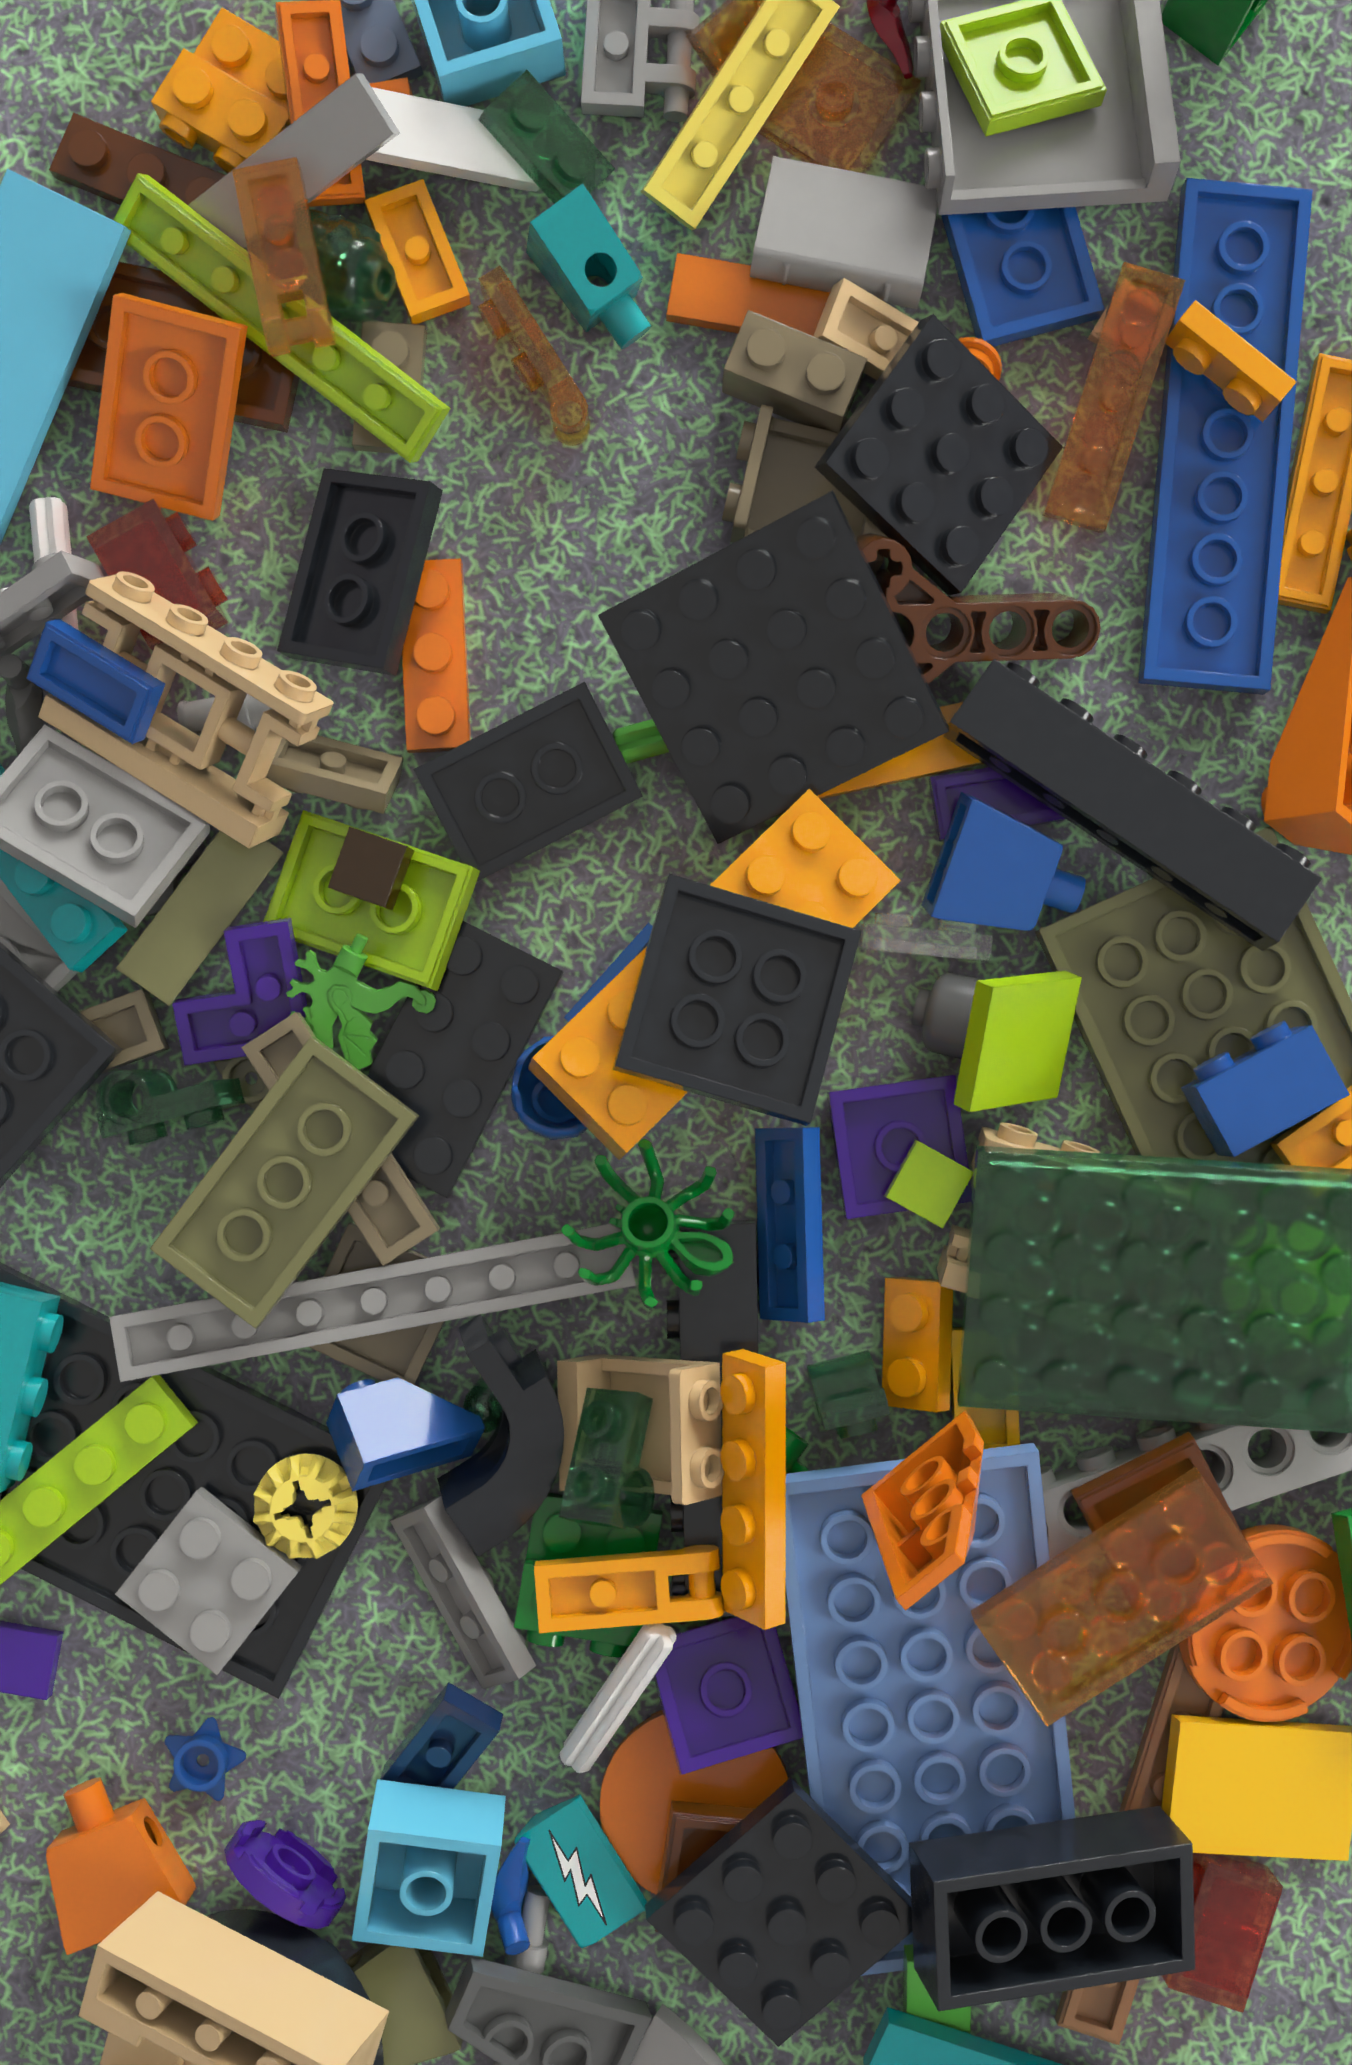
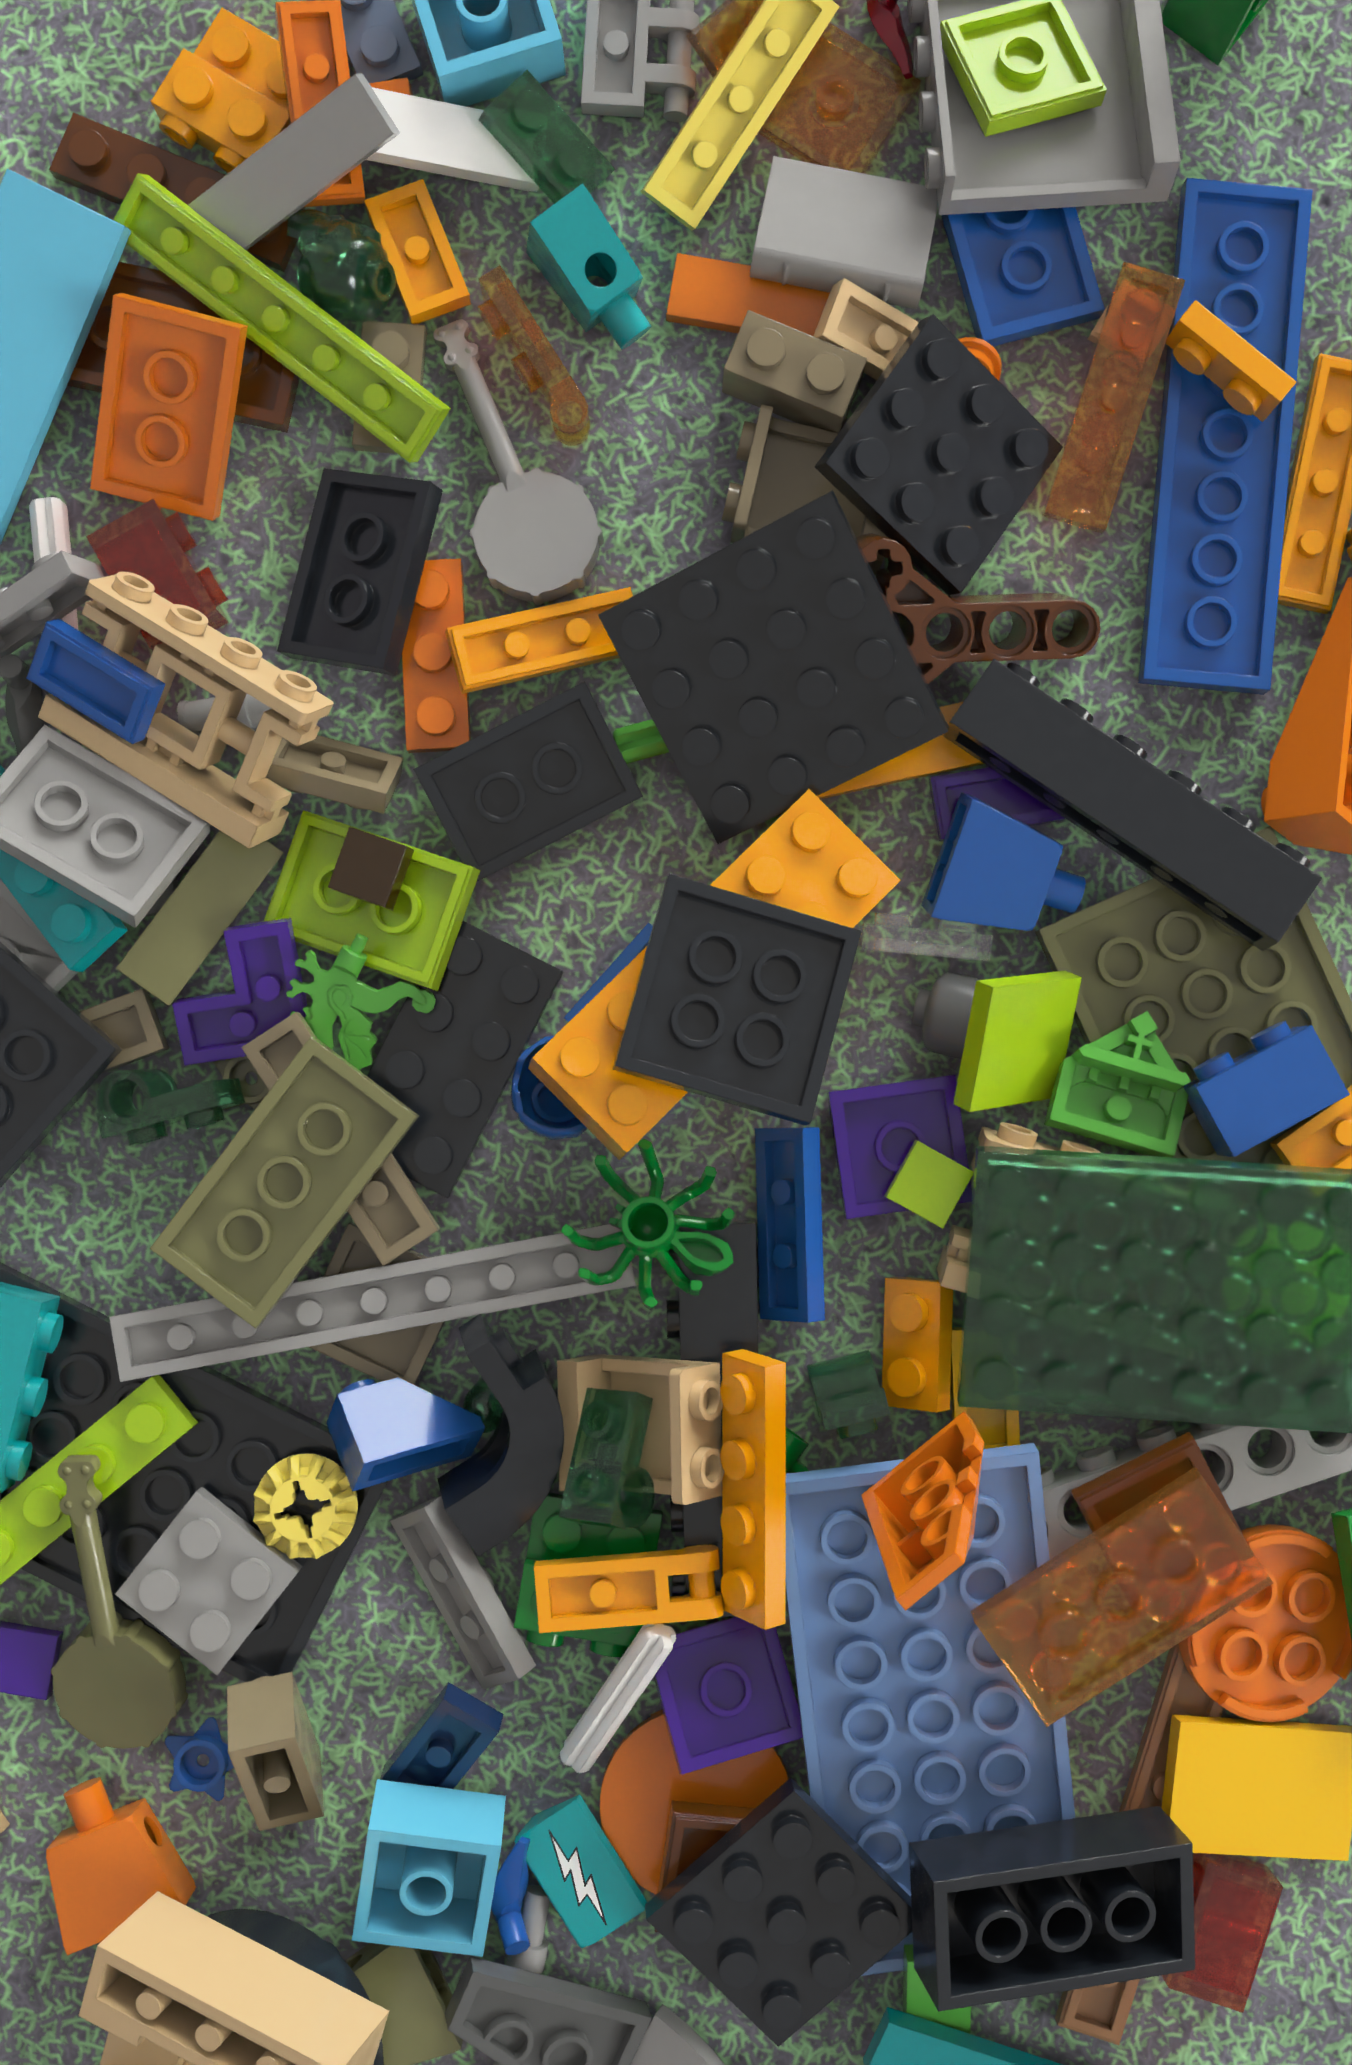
(117, 1676): none -> olive piece
(274, 1751): none -> dark tan brick
(283, 254): clear orange plate -> none
(285, 1875): dark purple tile -> none
(532, 642): none -> light orange tile
(534, 526): none -> light grey piece
(1122, 1091): none -> bright green slope

